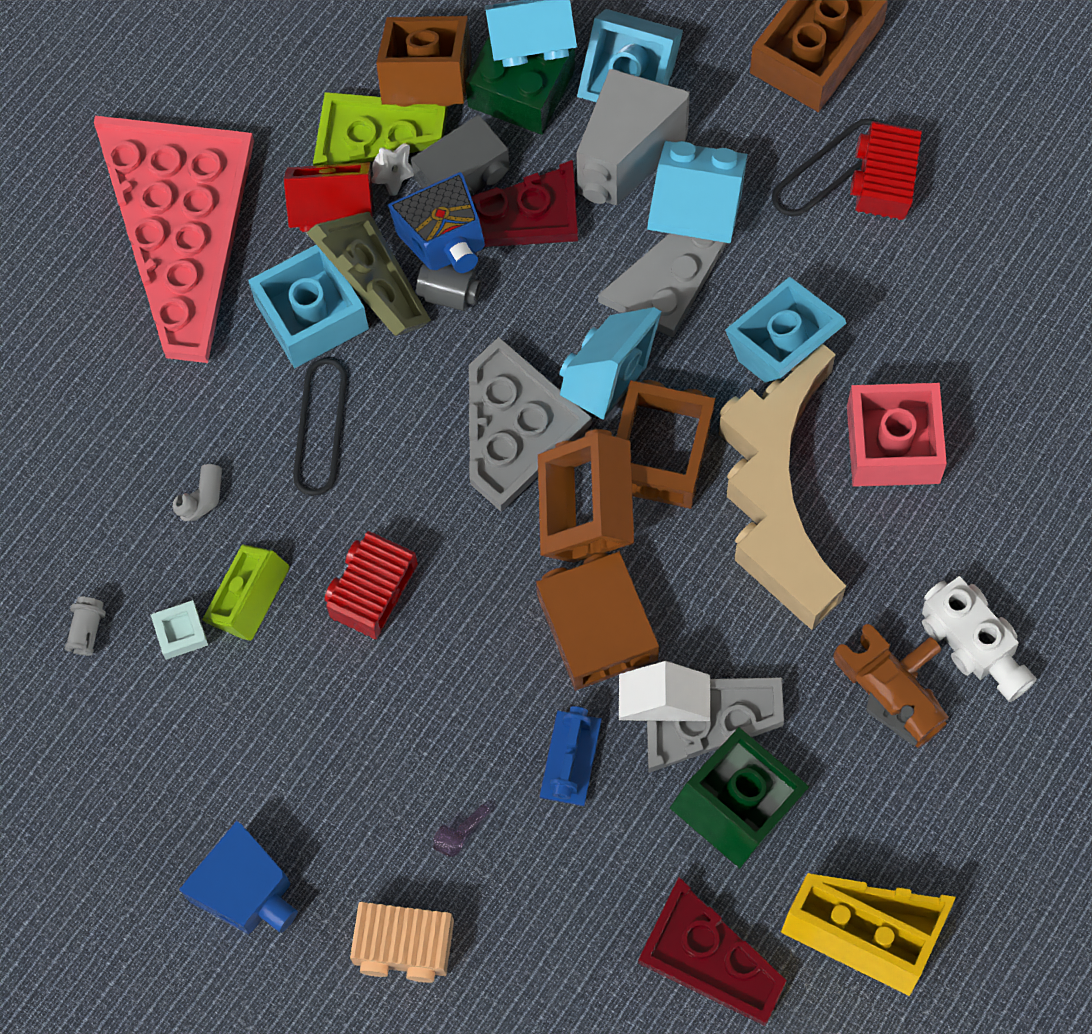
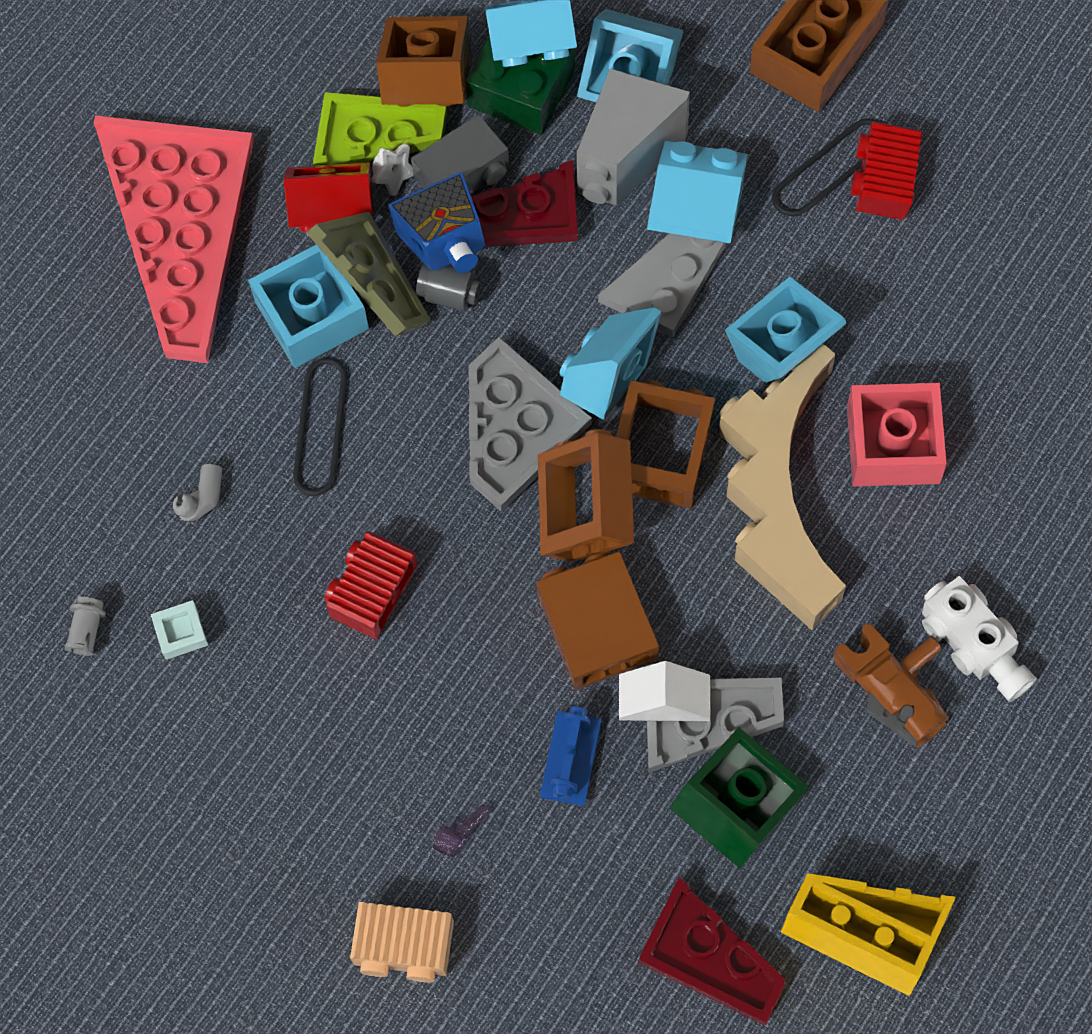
(240, 884): blue torso -> none
(247, 591): lime slope -> none

